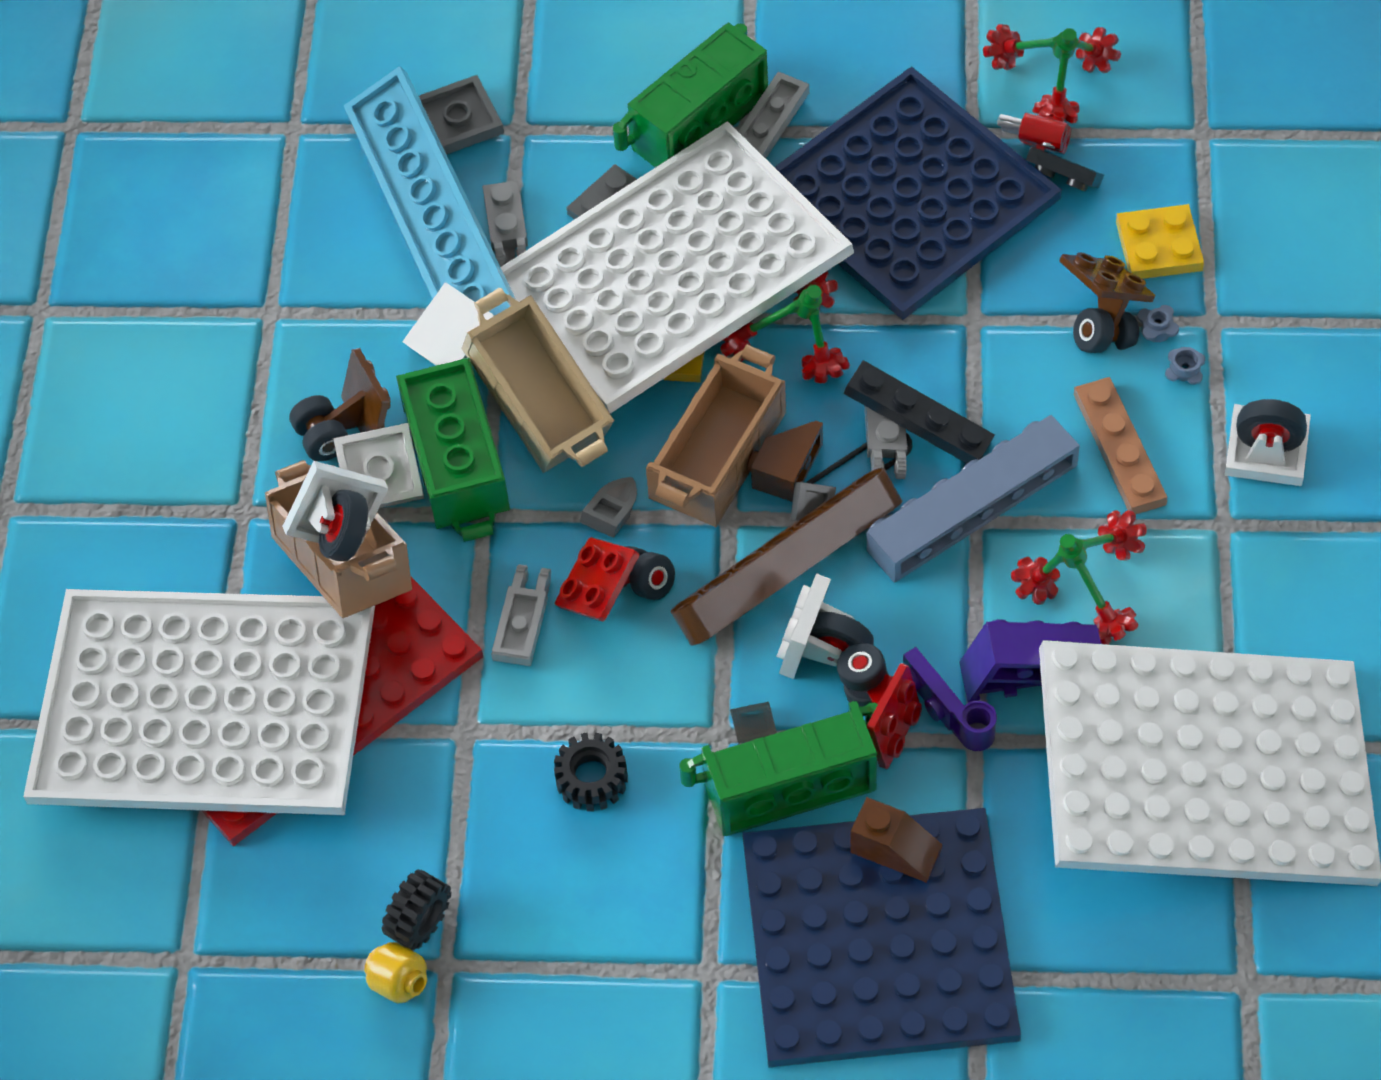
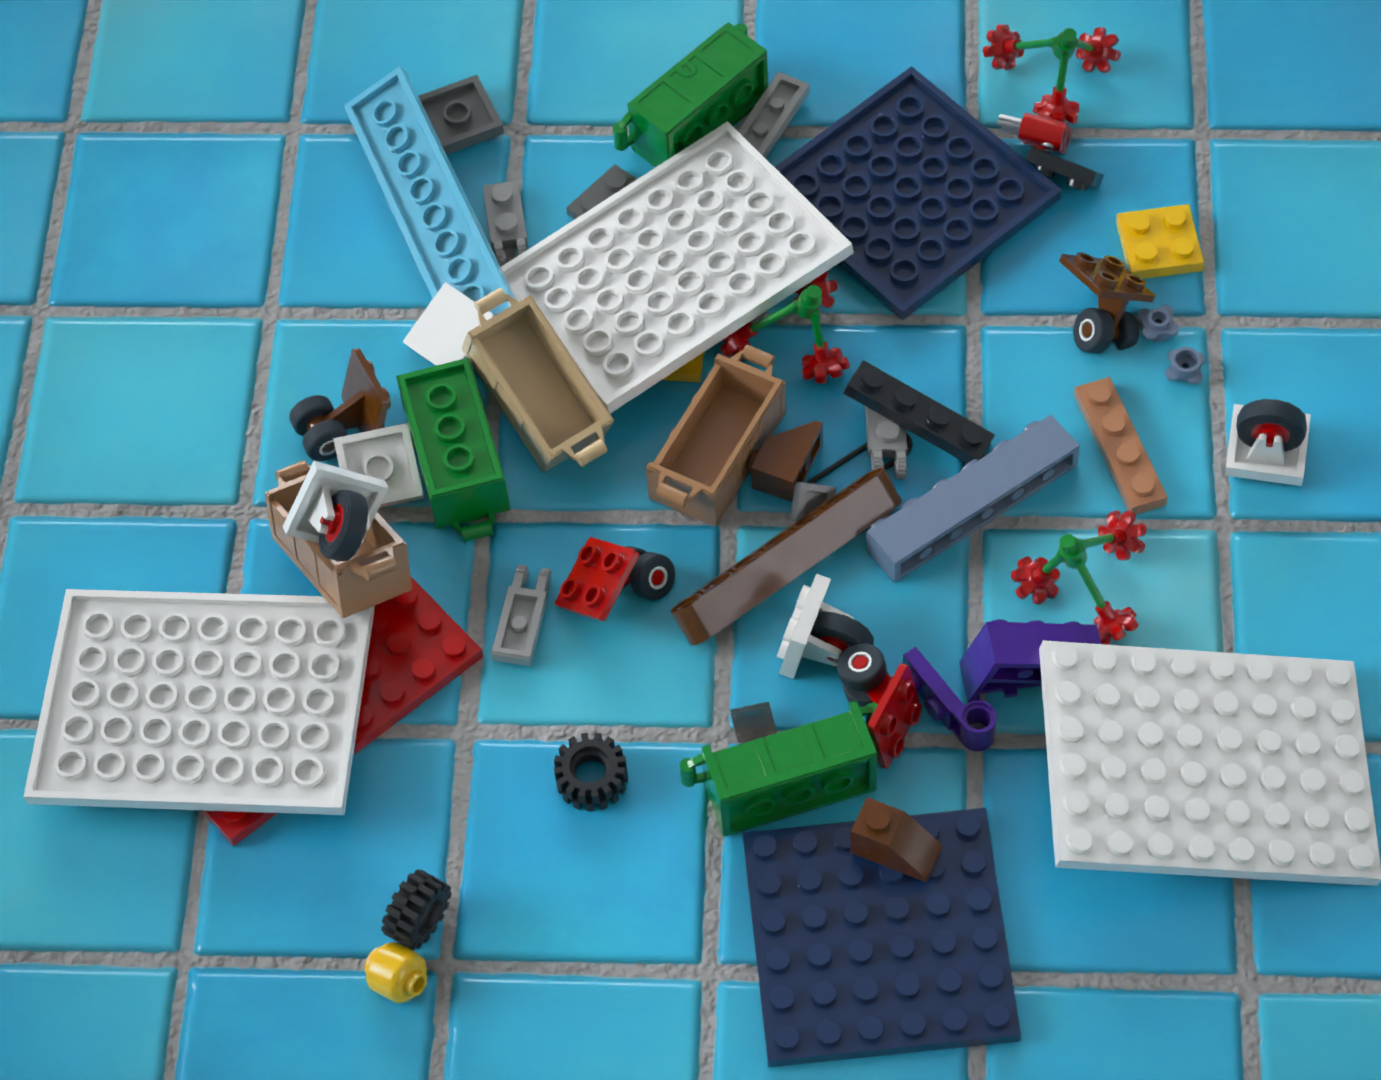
(610, 506): dark grey plate -> none

